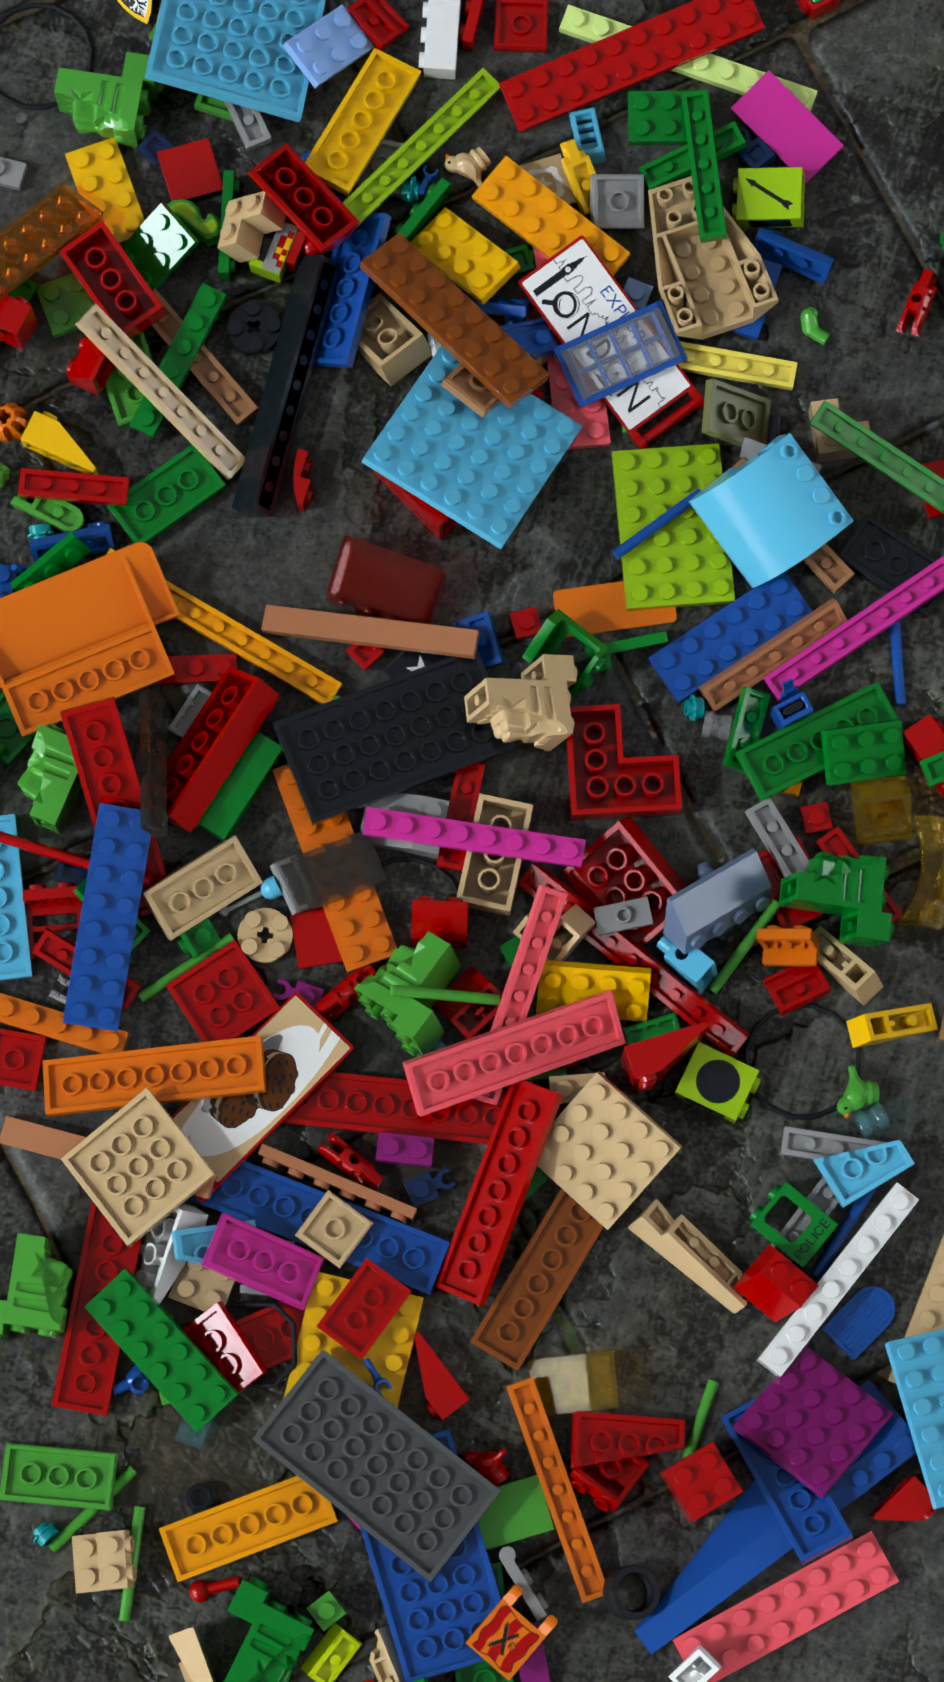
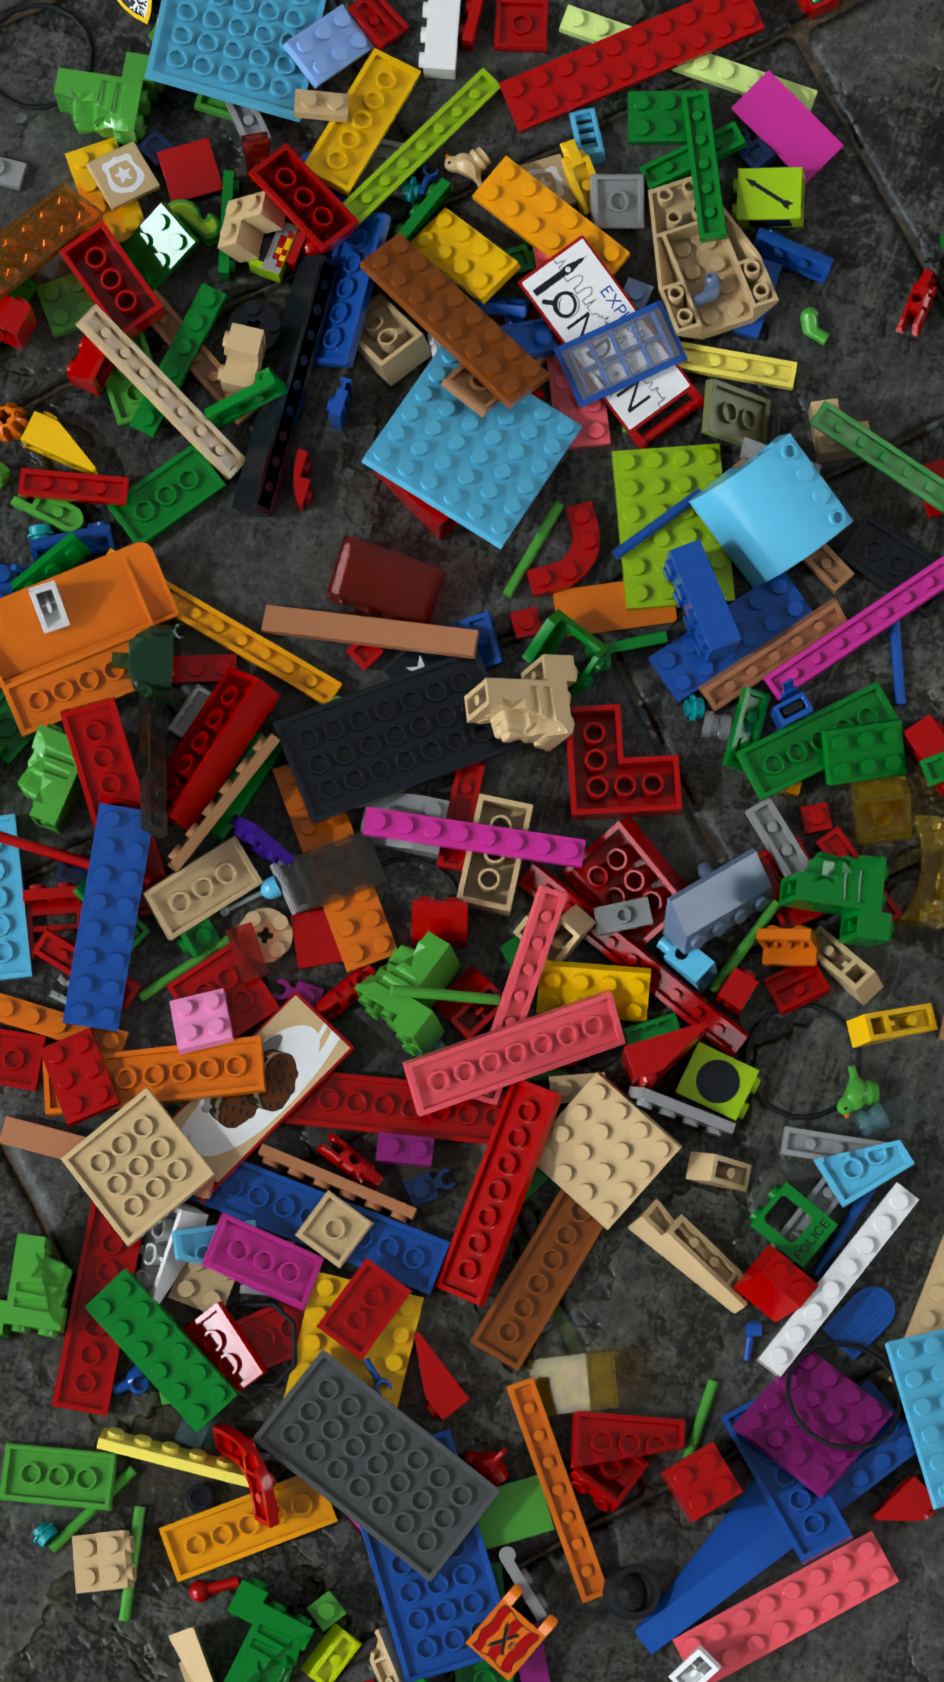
(49, 606): none -> white slope
(79, 1077): none -> red plate
(123, 176): none -> tan tile
(151, 662): none -> clear green torso
(171, 1455): none -> light yellow plate
(201, 1021): none -> bright pink plate
(229, 792): none -> medium nougat plate
(245, 354): none -> tan brick
(247, 952): none -> clear red plate
(255, 149): none -> clear red plate
(260, 1481): none -> red plate
(263, 844): none -> dark purple plate
(265, 390): none -> green hinge
(321, 105): none -> tan plate
(339, 404): none -> blue plate
(533, 549): none -> bright green bar
(579, 560): none -> red plate
(671, 1108): none -> light grey plate
(702, 601): none -> blue brick
(710, 292): none -> sand blue arm
(718, 1171): none -> tan slope
(737, 990): none -> red brick
(752, 1329): none -> blue hand
(834, 1445): none -> black piece

